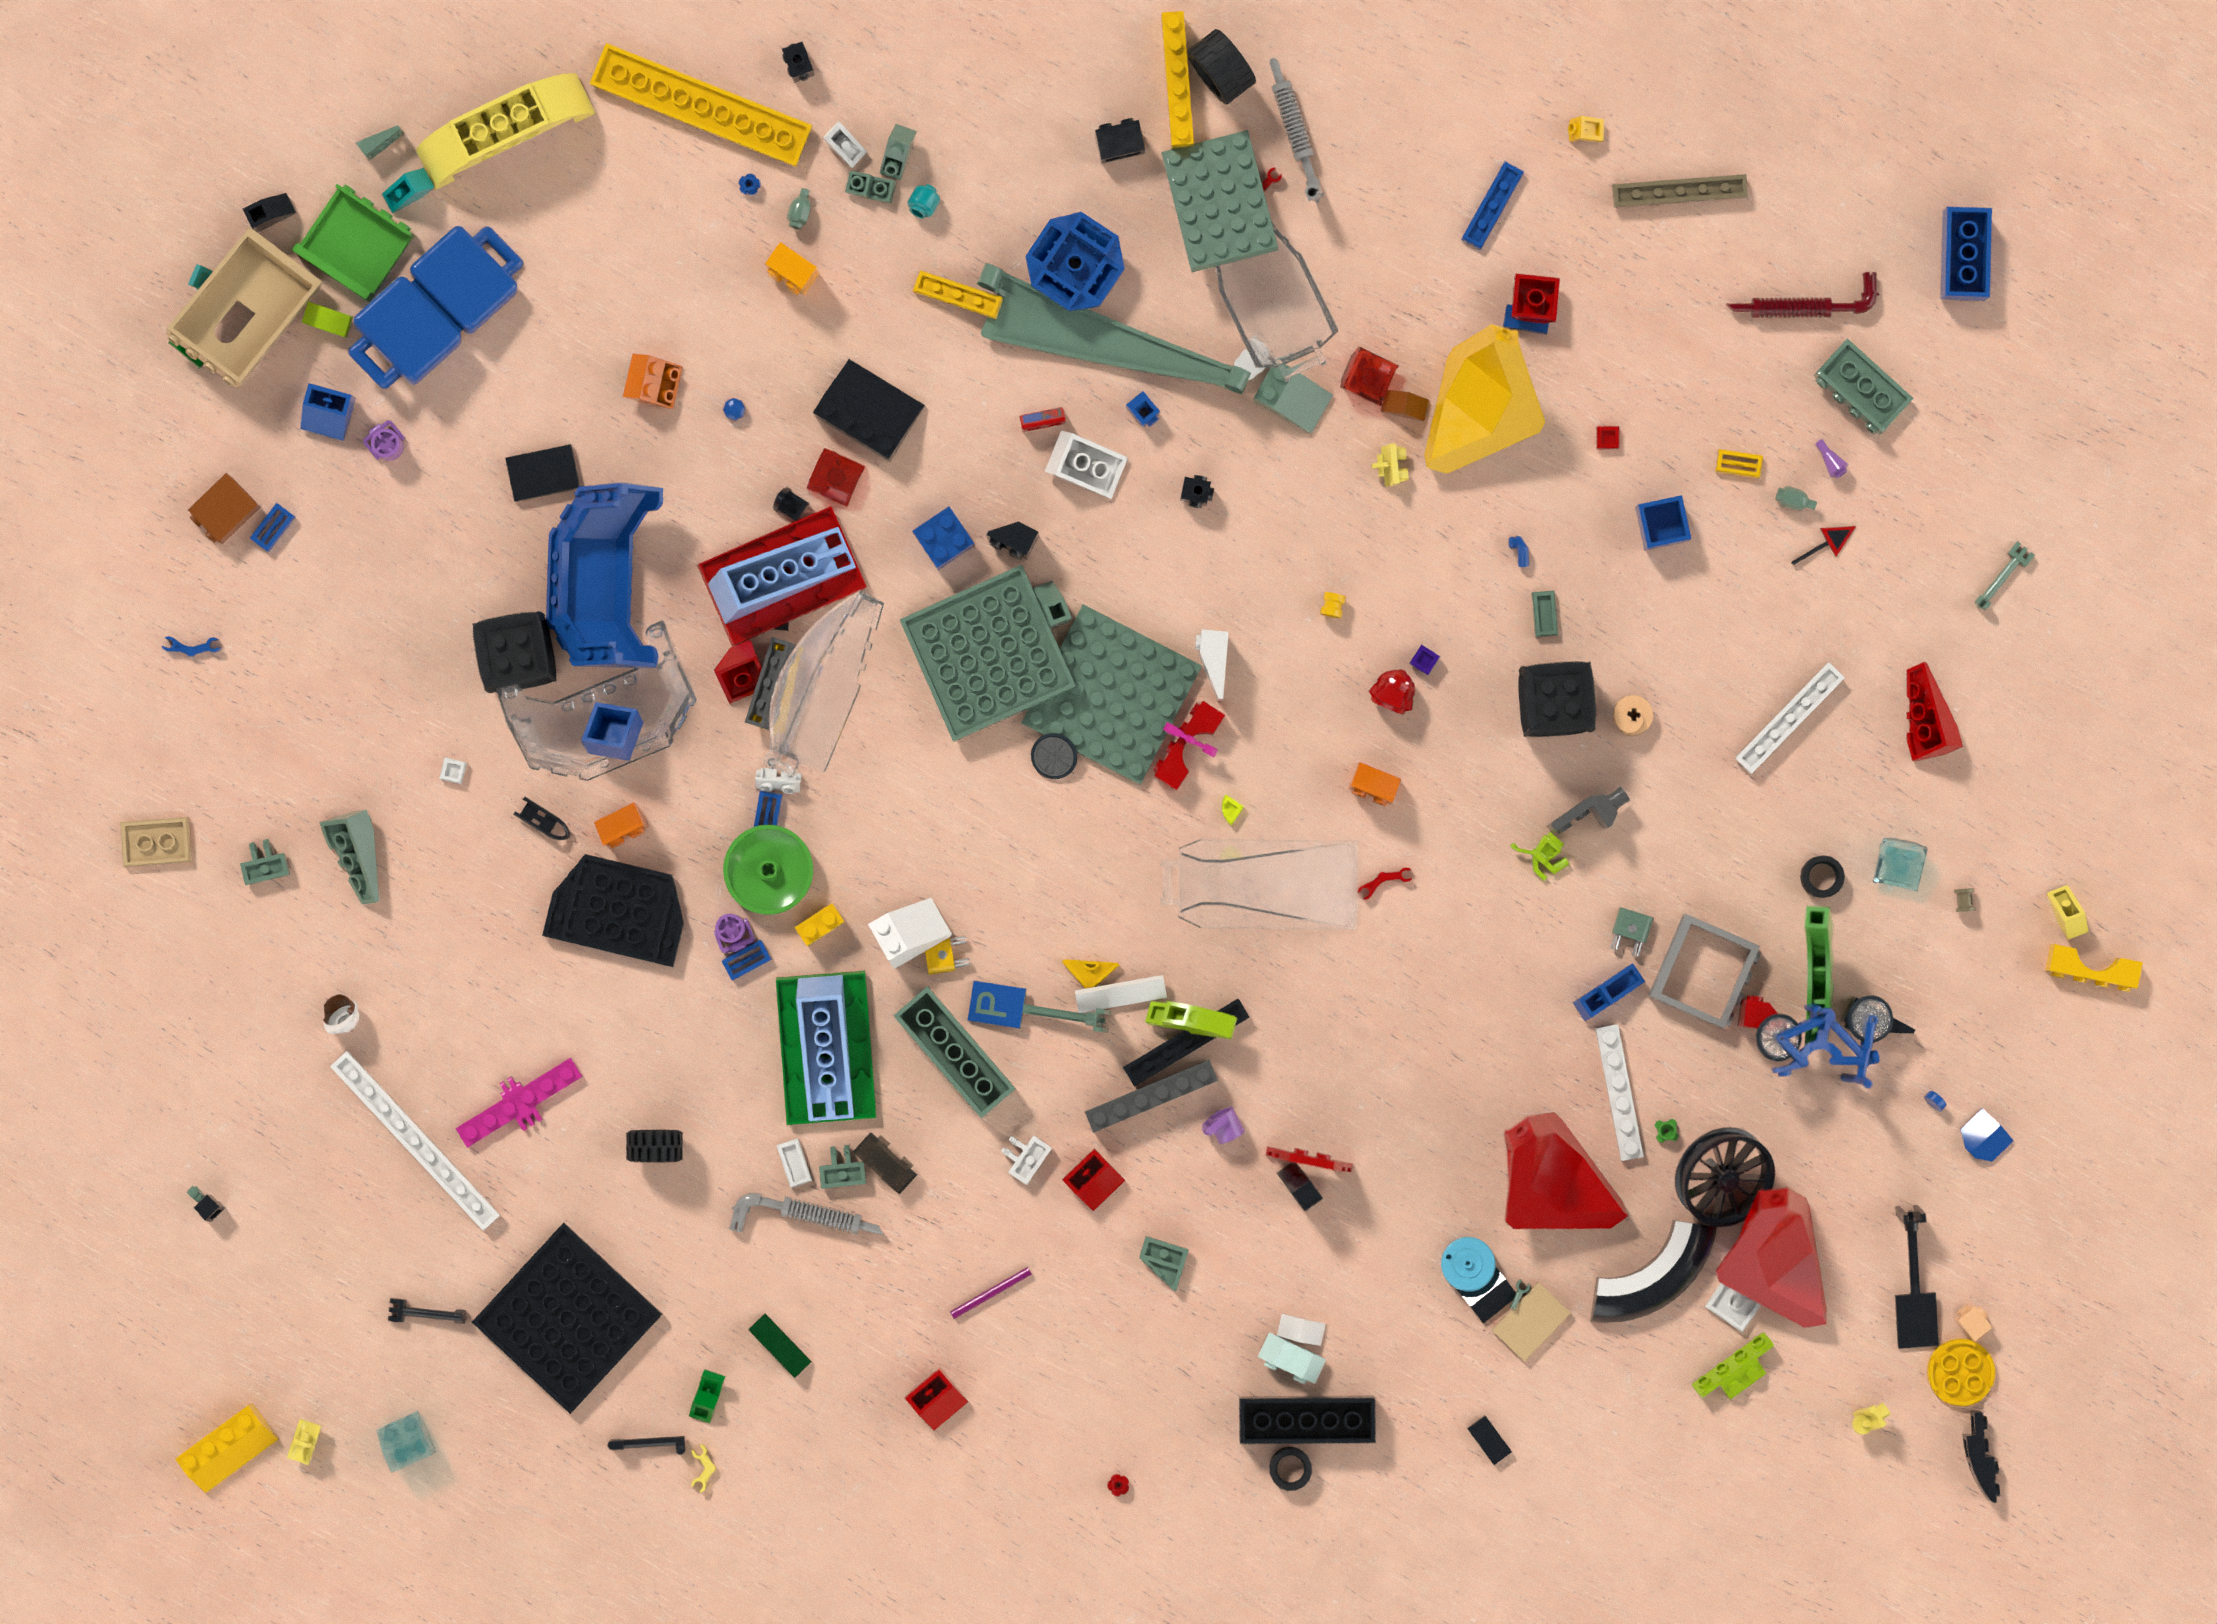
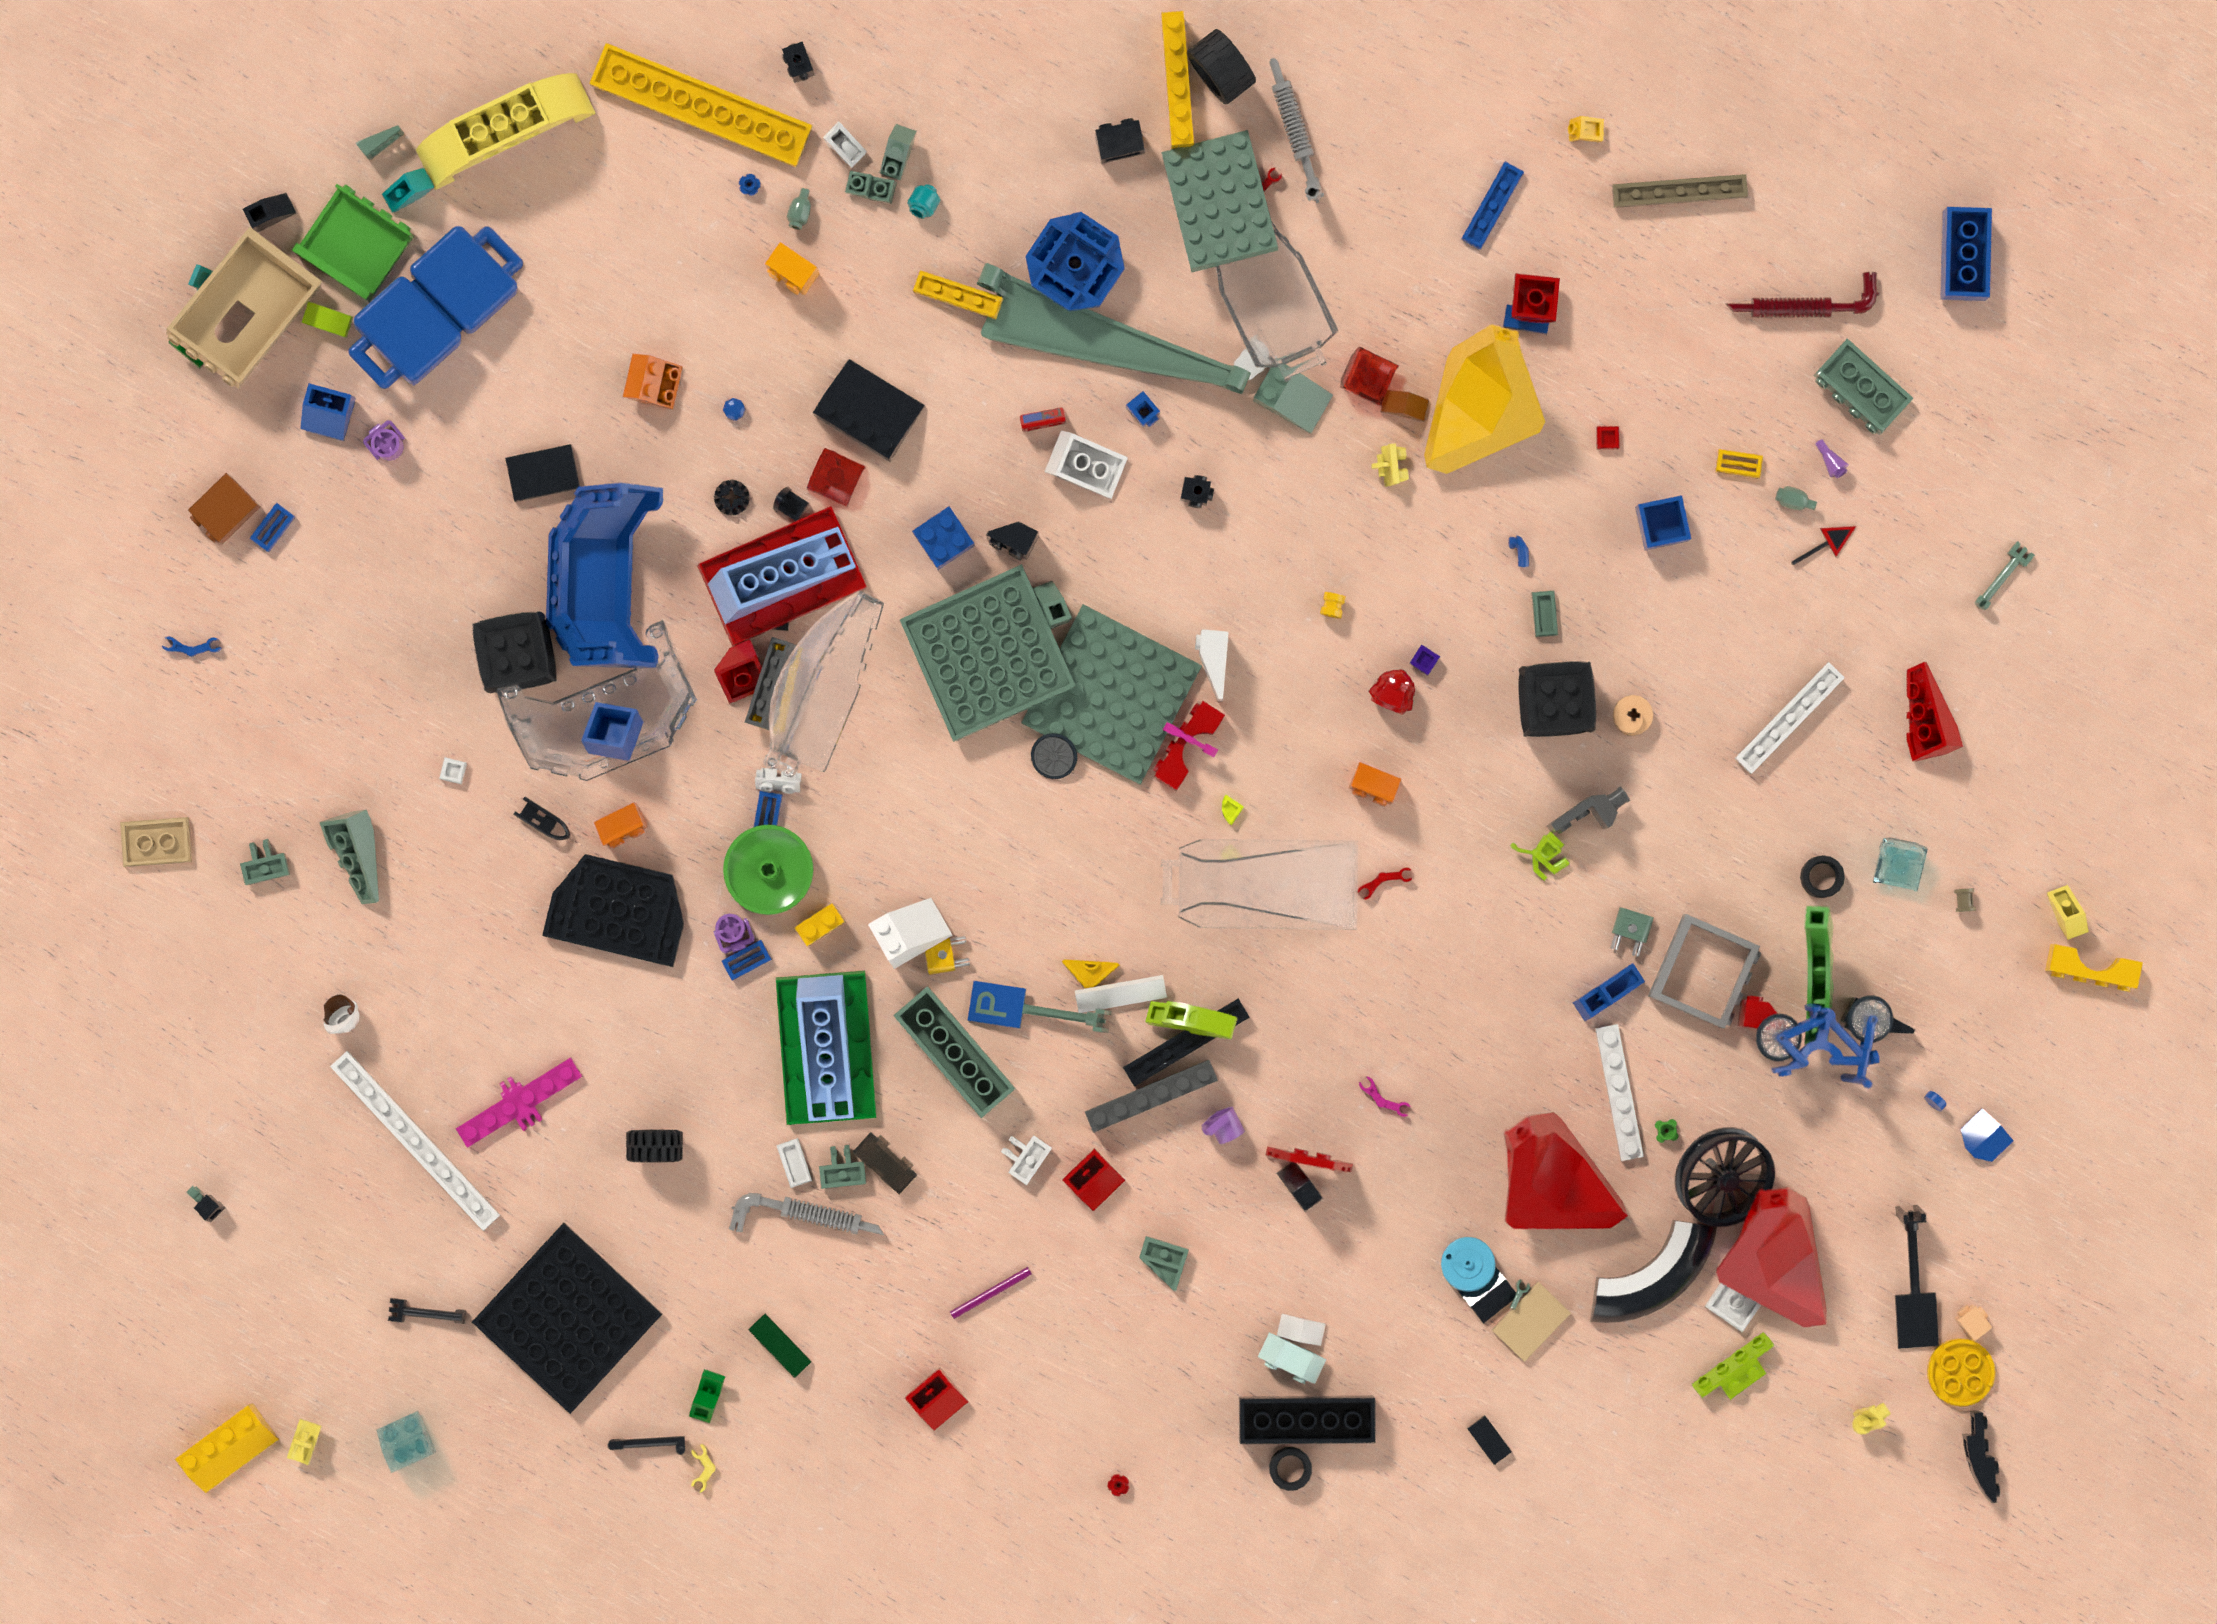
(739, 504): none -> black gear
(1381, 1102): none -> dark pink piece

